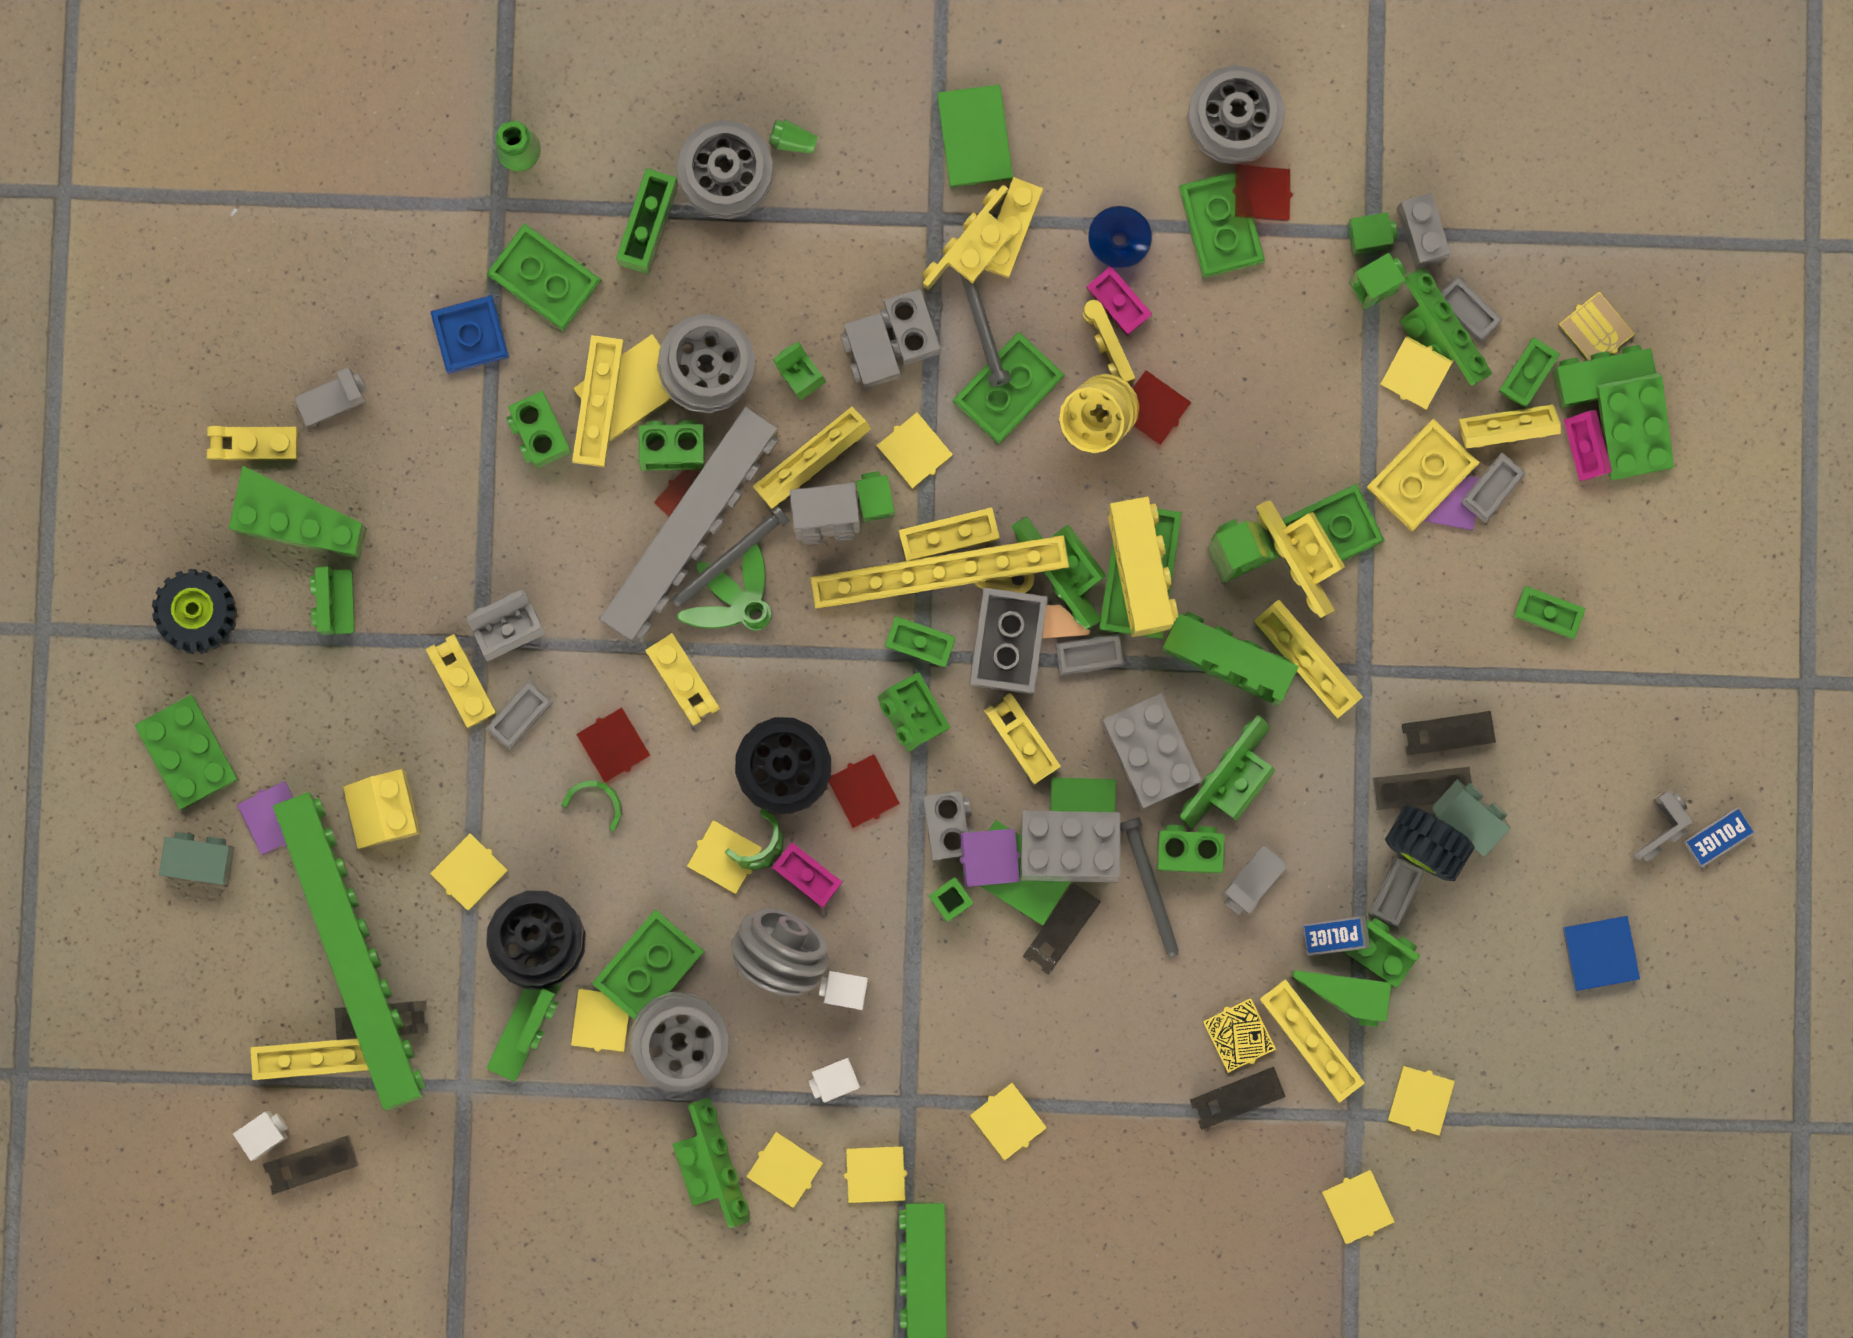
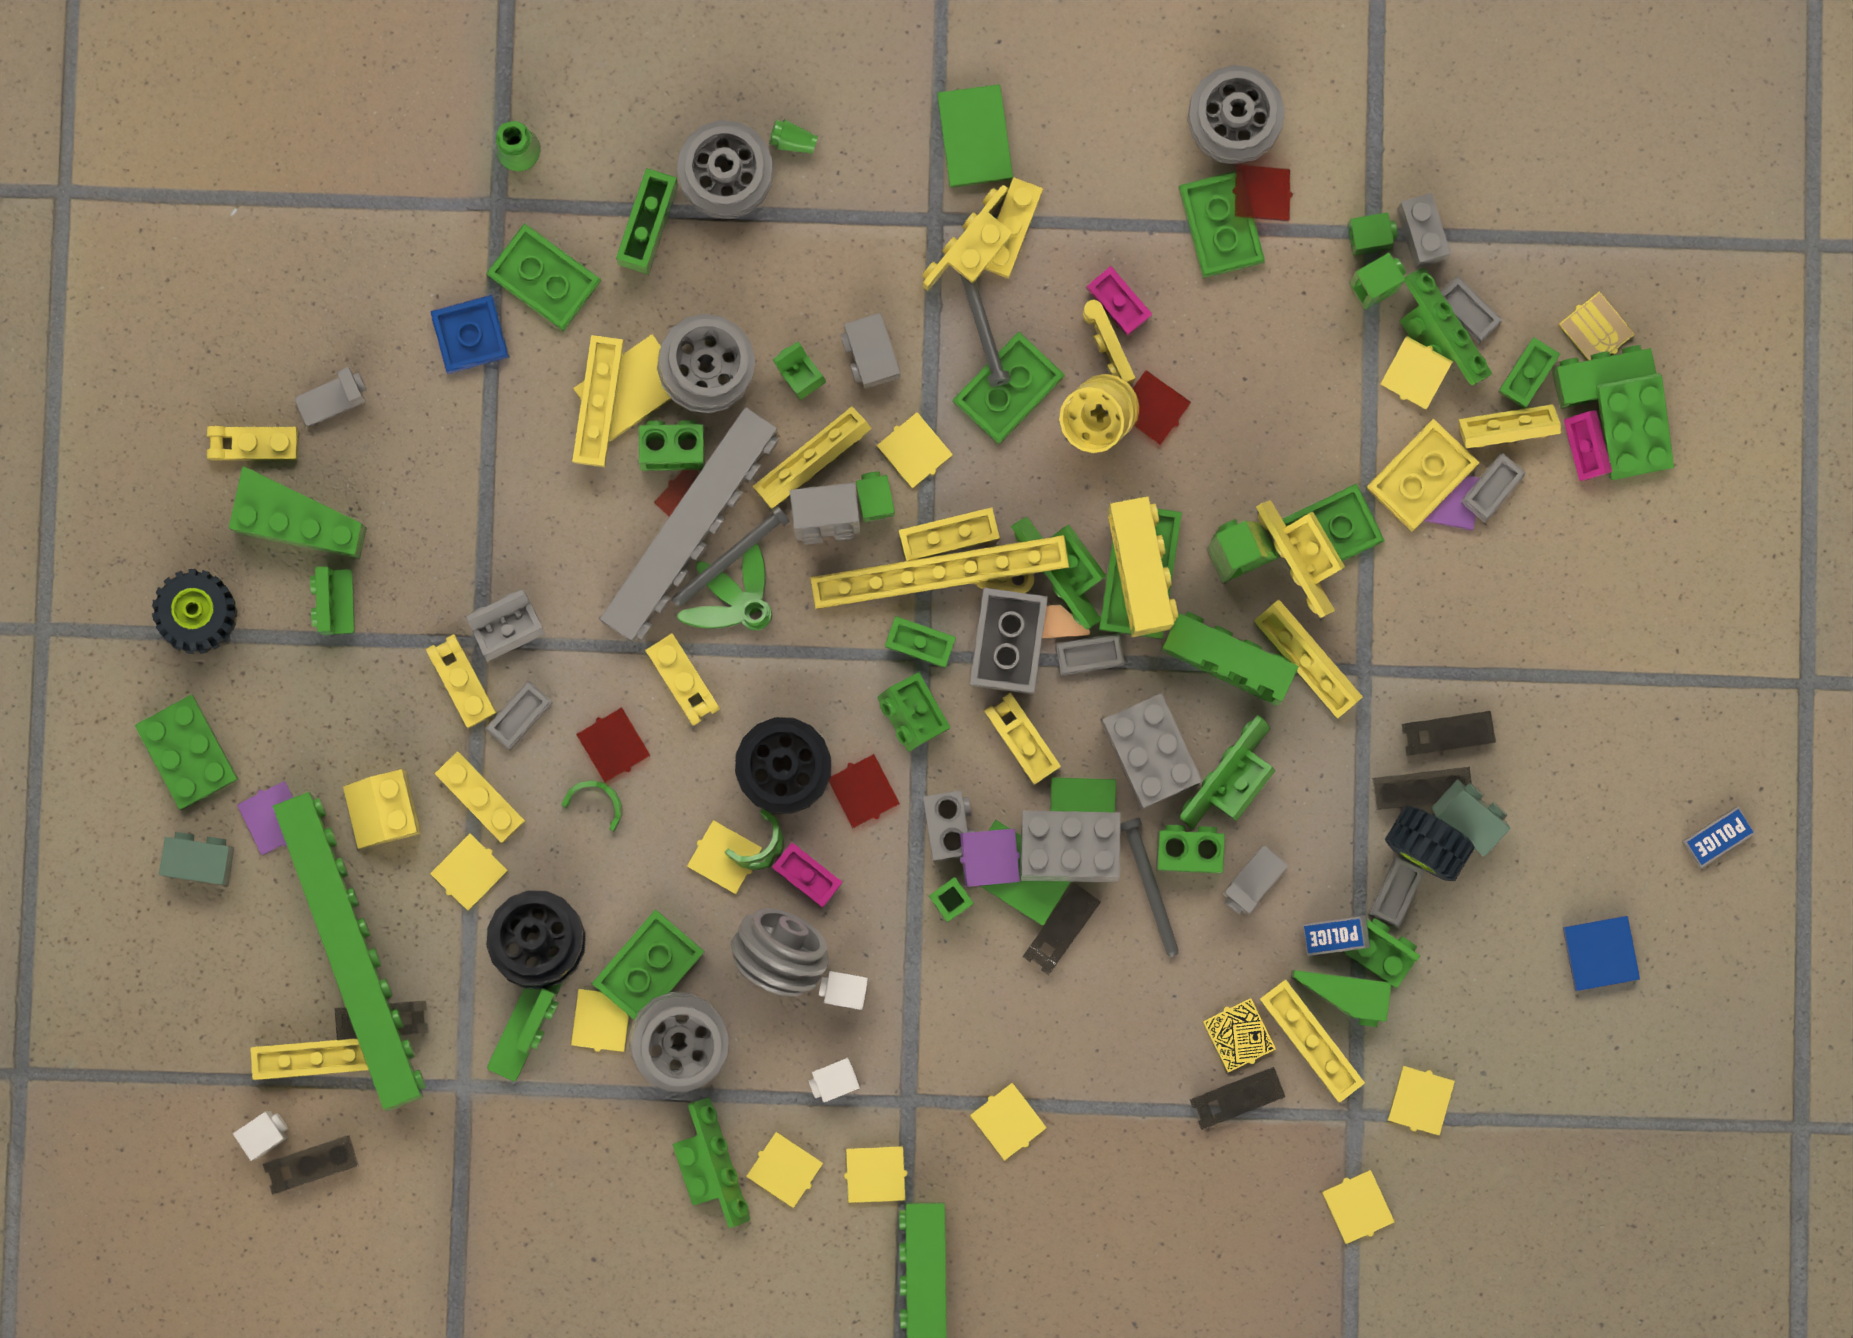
(480, 797): none -> light yellow plate
(544, 427): bright green brick -> none
(917, 325): light grey brick -> none
(1120, 222): clear blue dish -> none
(1549, 612): bright green plate -> none
(1673, 808): light grey bracket -> none

